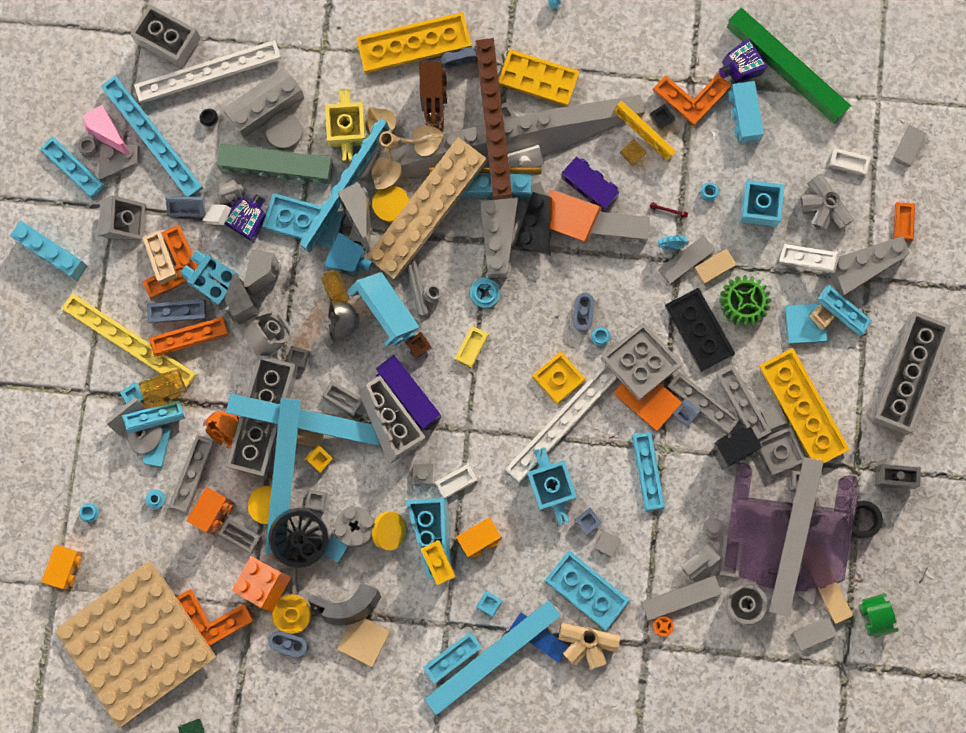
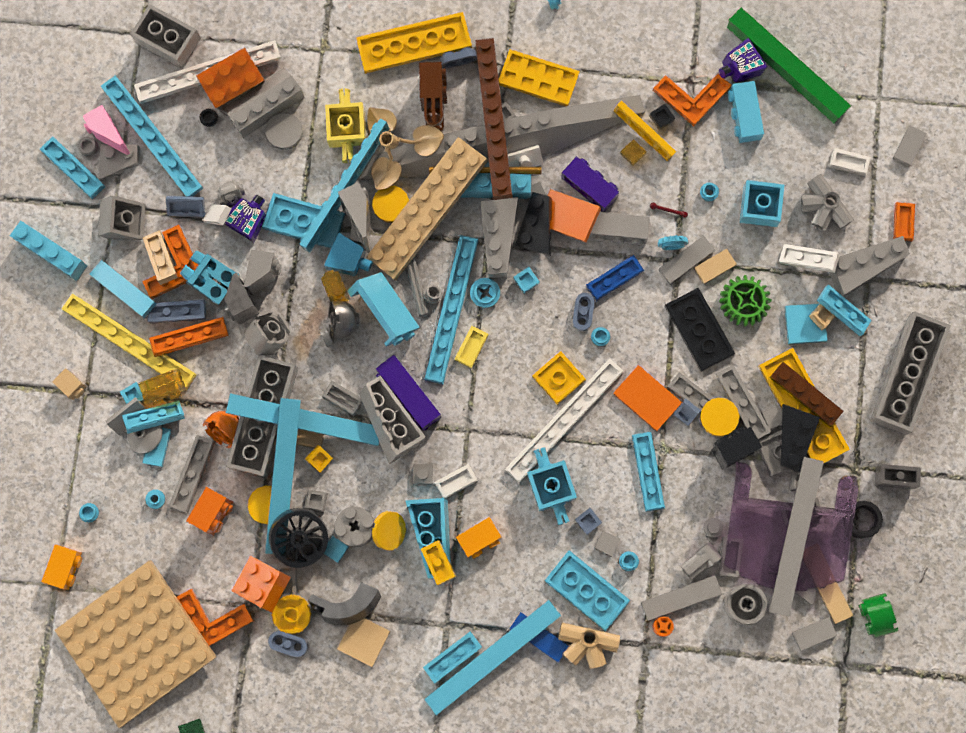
(69, 384): none -> tan brick
(122, 289): none -> medium azure tile
(230, 77): none -> orange brick
(253, 543): light grey tile -> none
(275, 164): sand green brick -> none
(298, 356): flat silver tile -> none
(418, 345): reddish brown plate -> none
(451, 310): none -> medium azure tile
(489, 603): medium azure tile -> none
(526, 280): none -> medium azure plate
(614, 278): none -> blue tile
(628, 561): none -> medium azure plate
(641, 361): light grey plate -> none
(719, 417): none -> yellow tile
(797, 435): none -> black wing
(806, 394): none -> reddish brown plate

